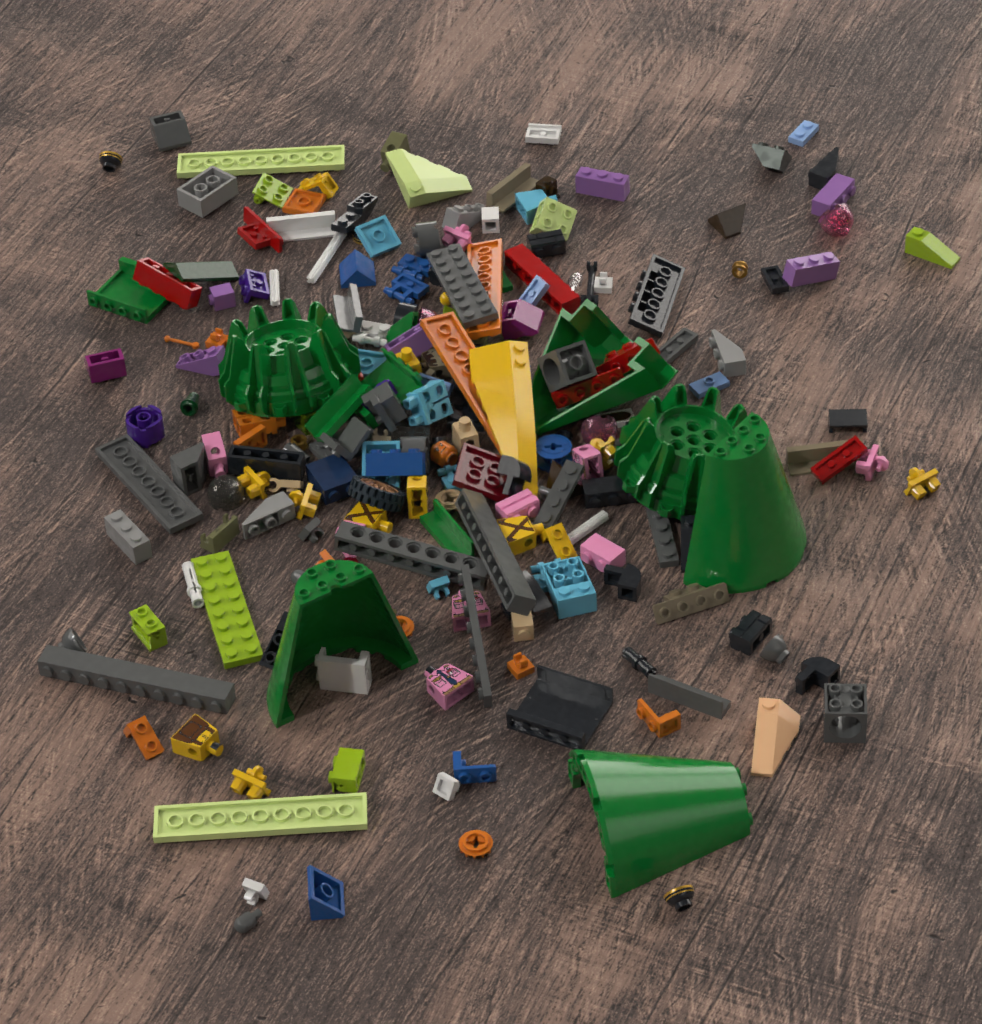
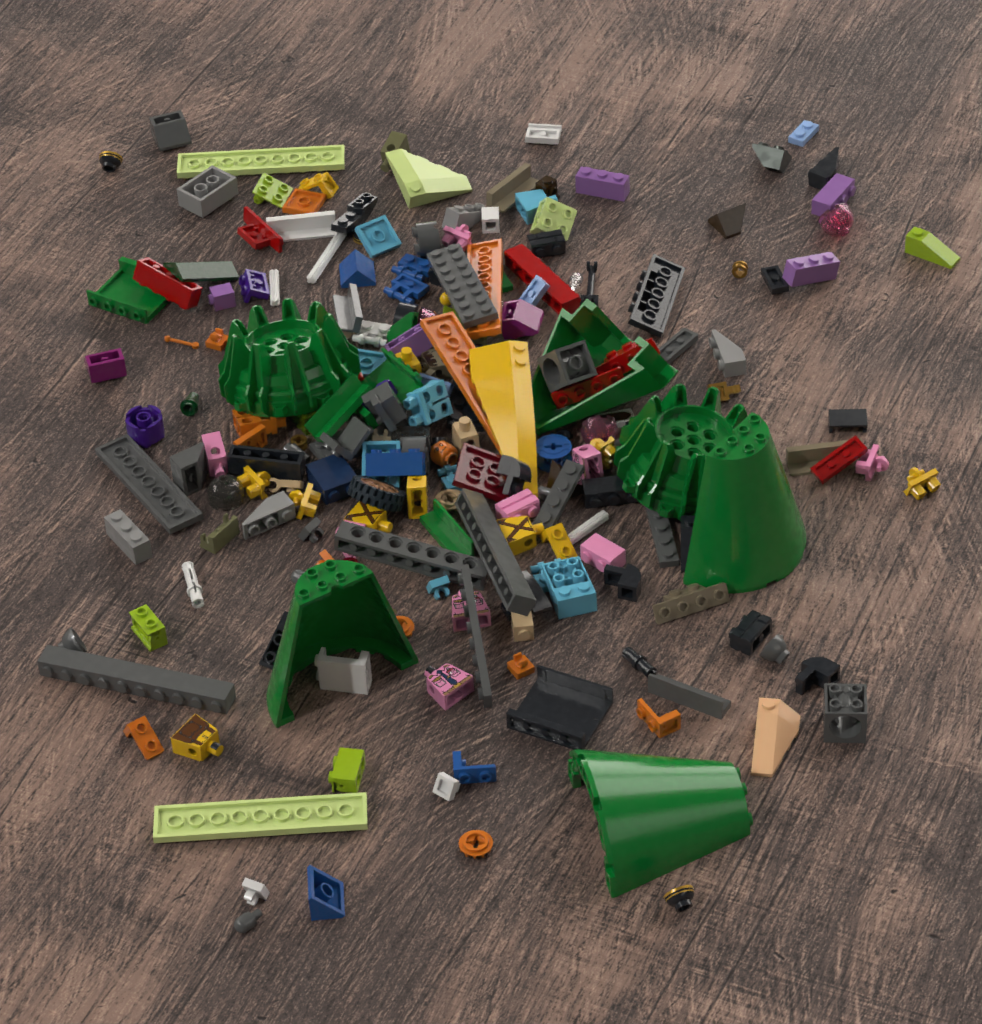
(203, 360): medium lavender slope -> none
(227, 610): lime plate -> none
(253, 781): yellow hips -> none
(603, 284): white tile -> none
(700, 387): medium blue plate -> none
(724, 390): none -> pearl gold plate

